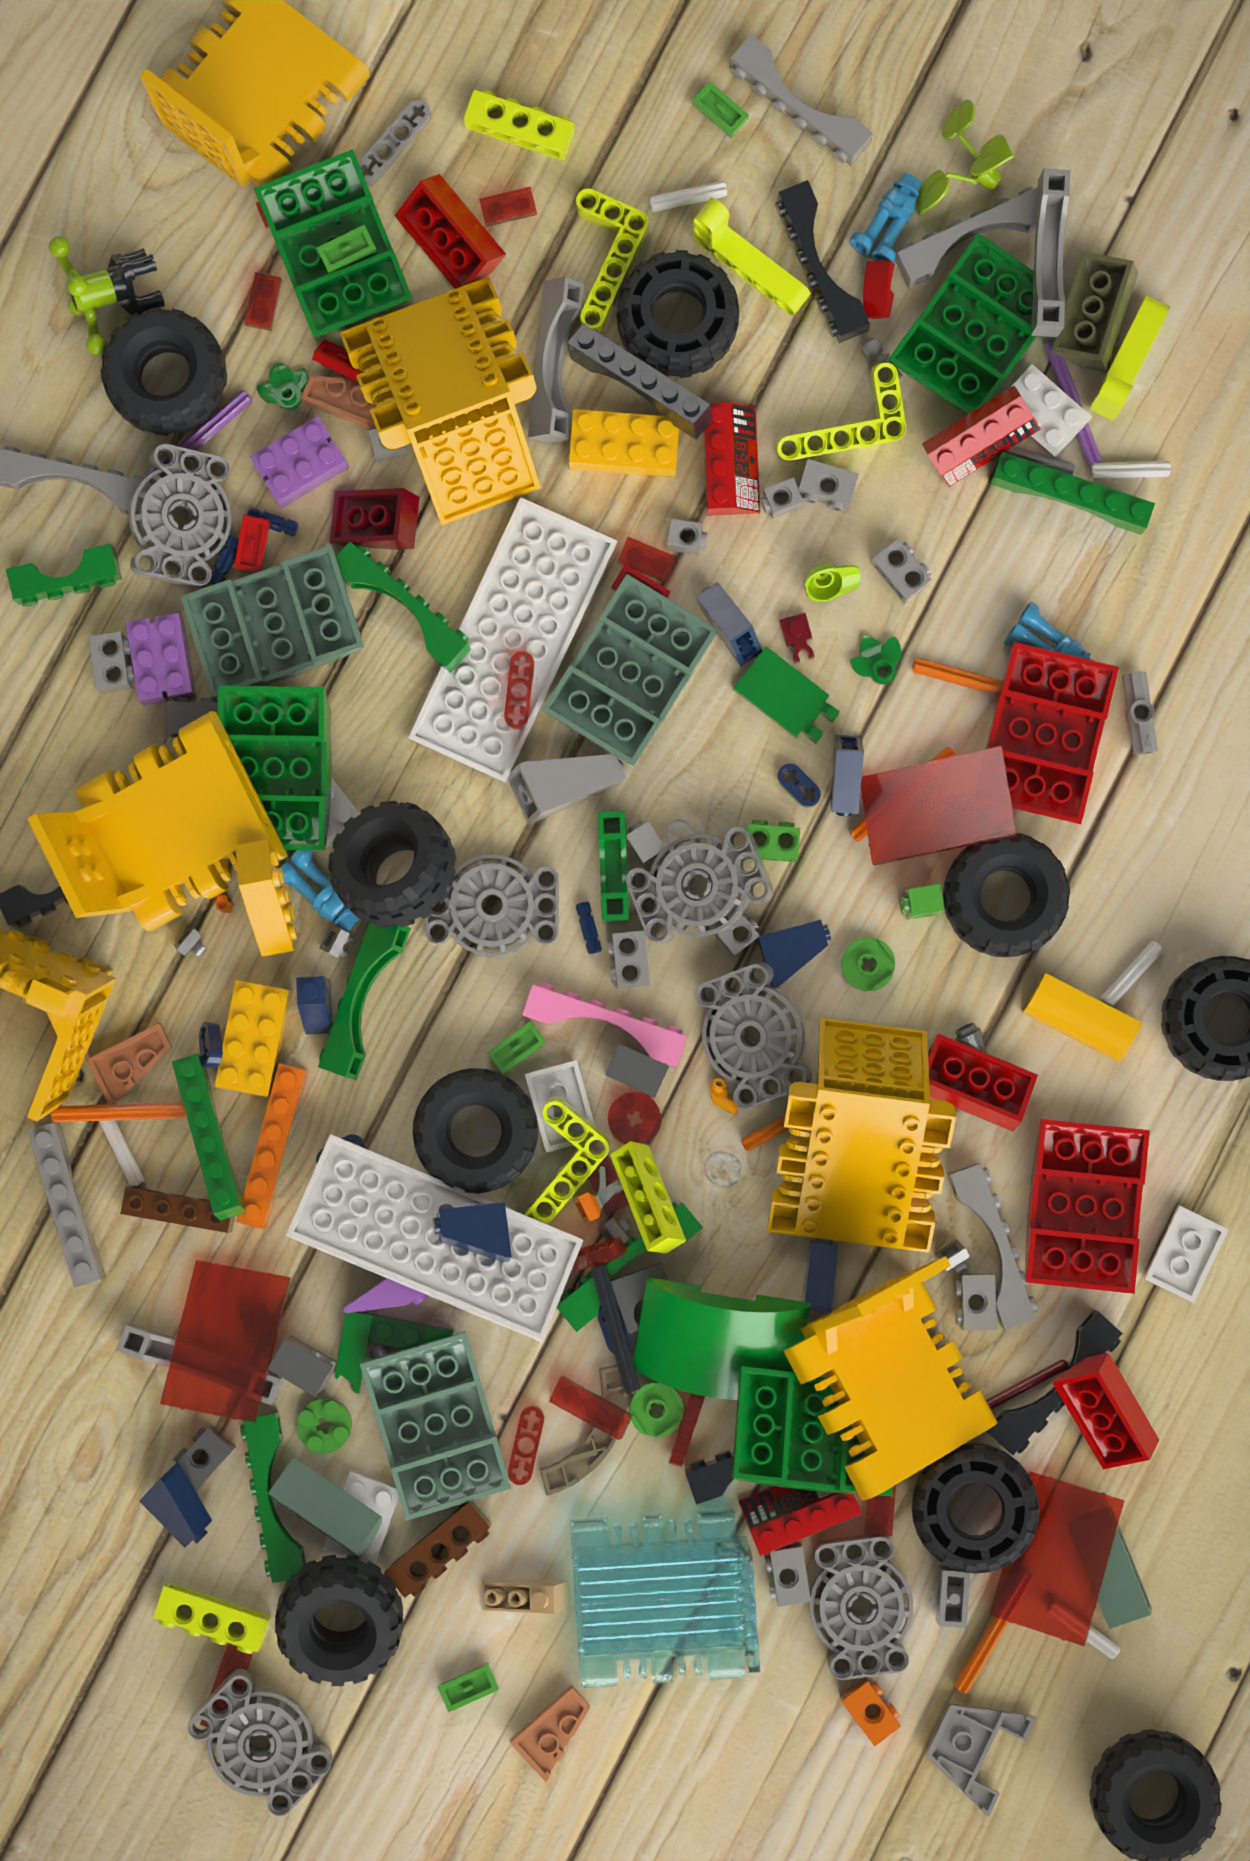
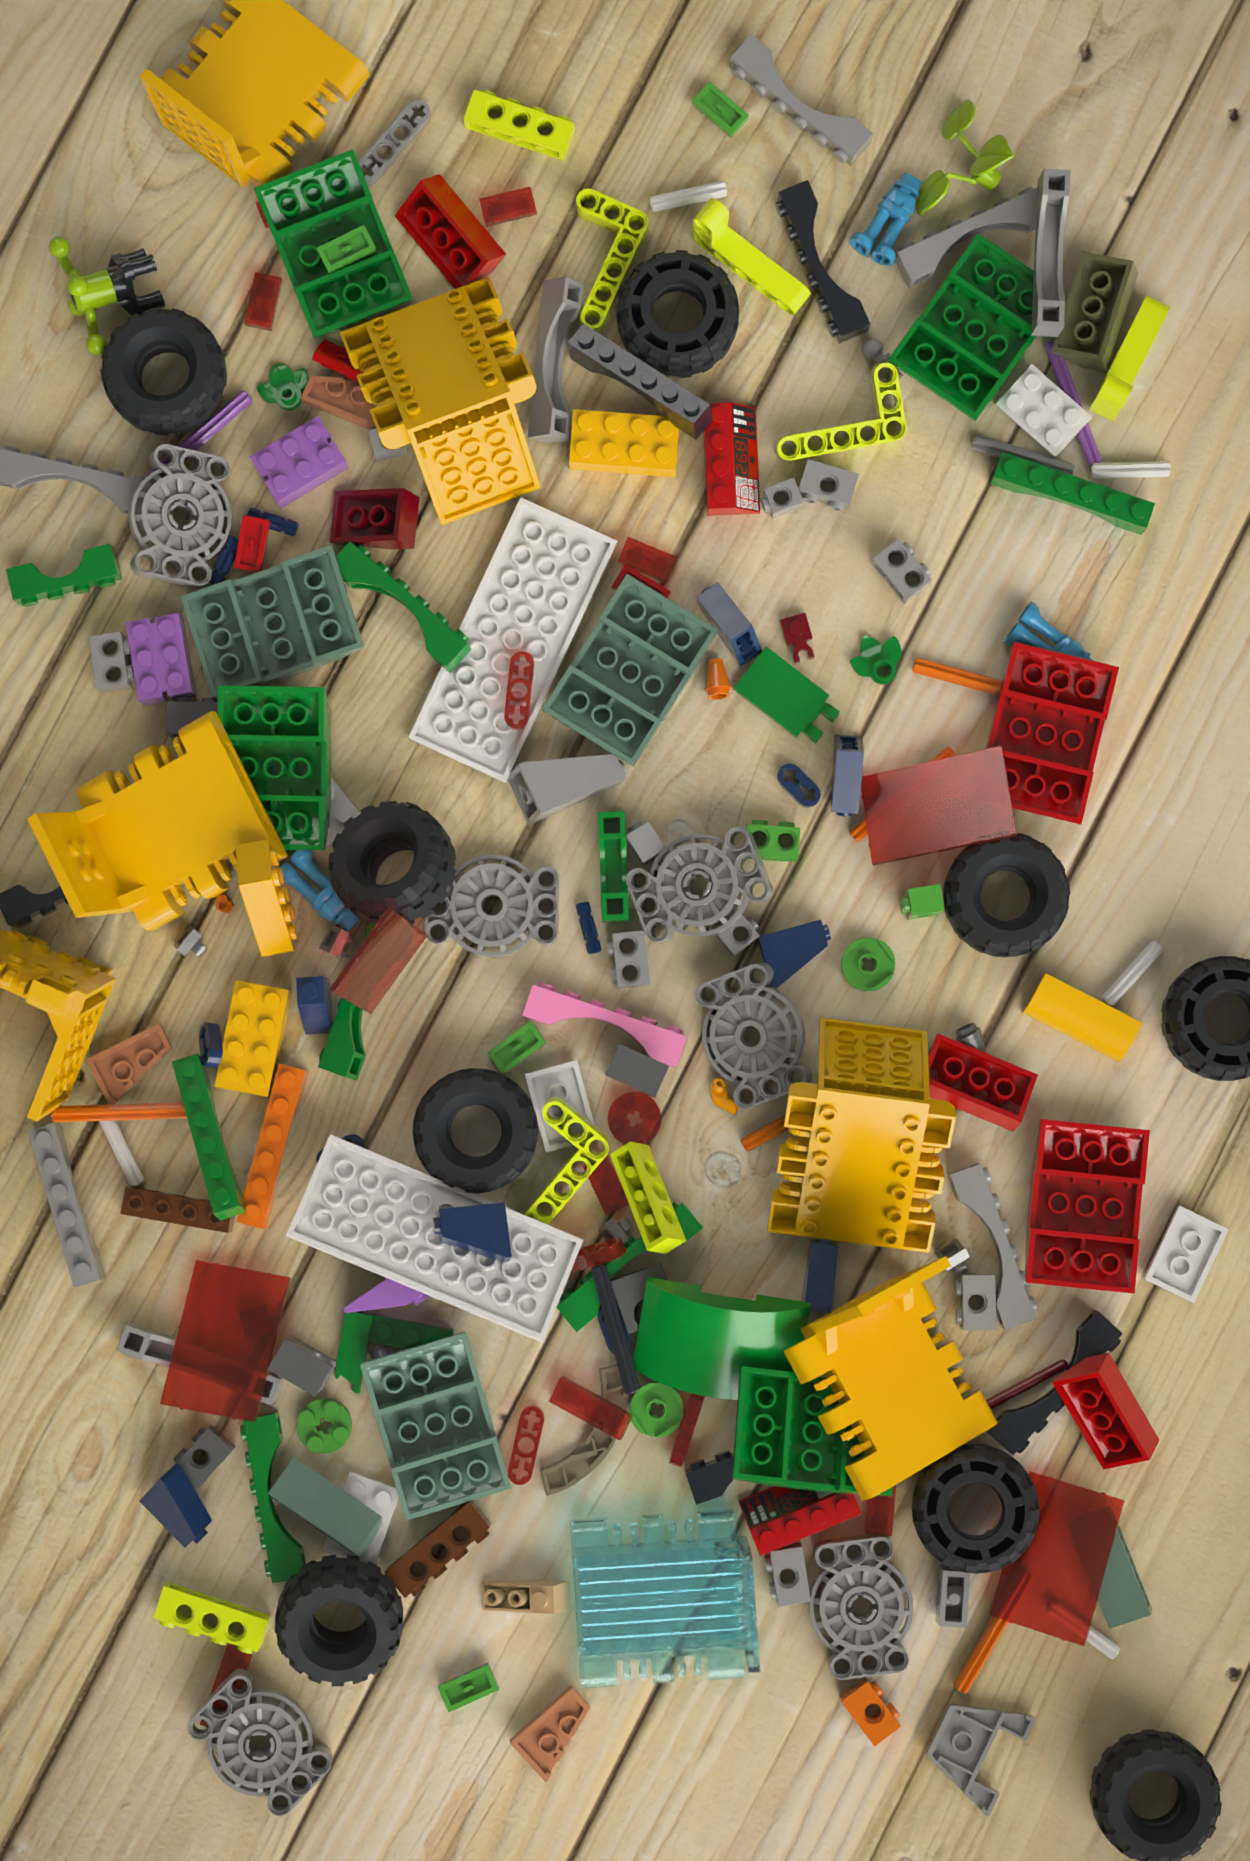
(378, 961): none -> clear red piece
(590, 1205): piece -> none
(678, 527): light grey brick -> none
(717, 681): none -> orange cone
(838, 581): lime cap -> none
(876, 289): red slope -> none
(981, 436): slope -> none
(1138, 695): light grey piece -> none

